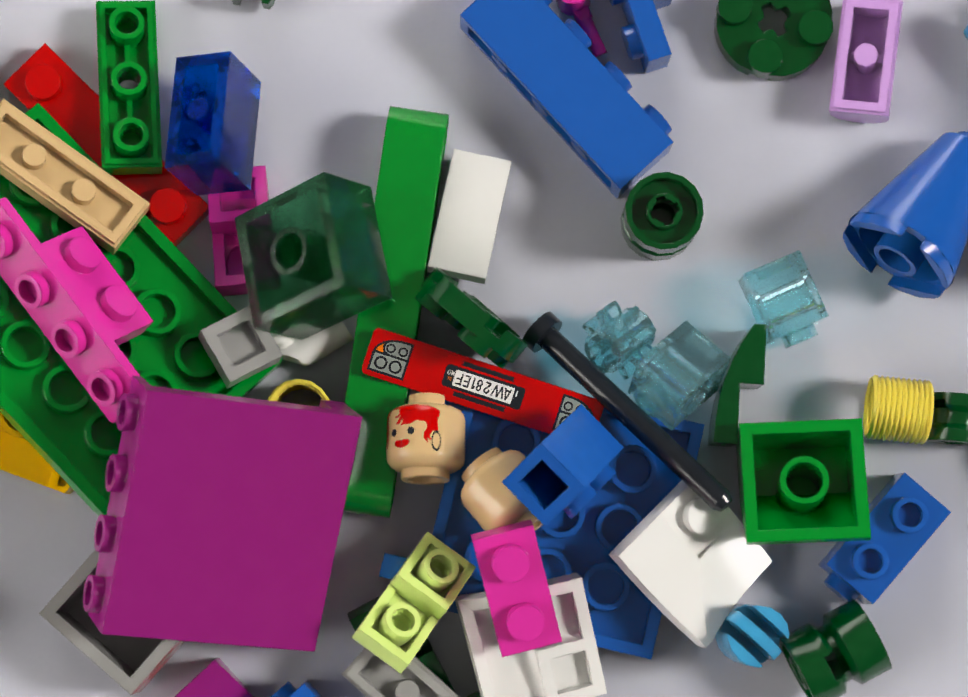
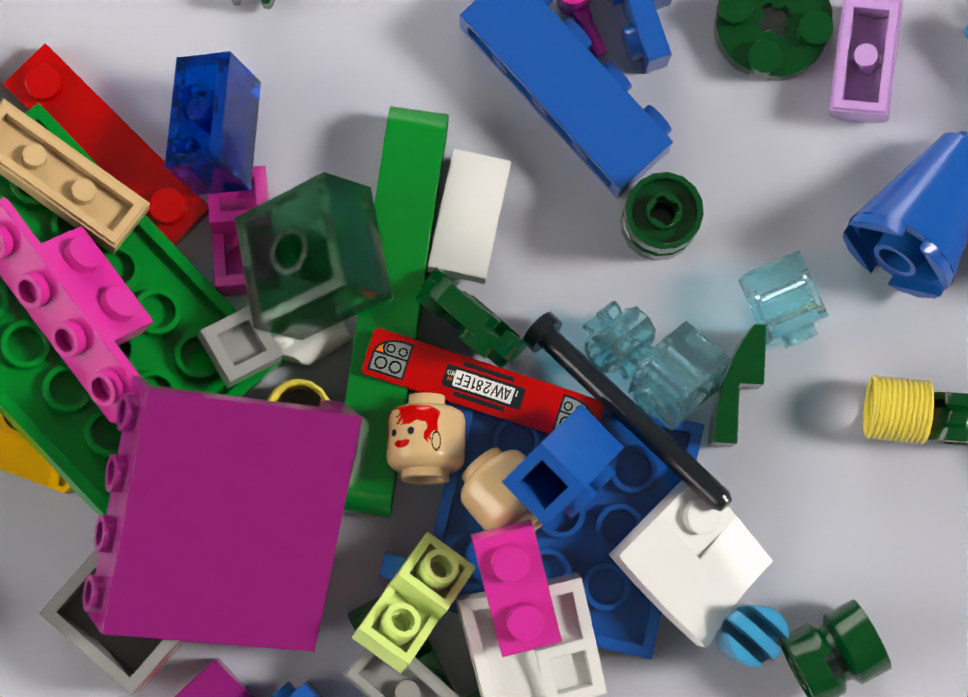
(128, 116): green tile -> none
(803, 481): green slope -> none
(900, 524): blue brick -> none

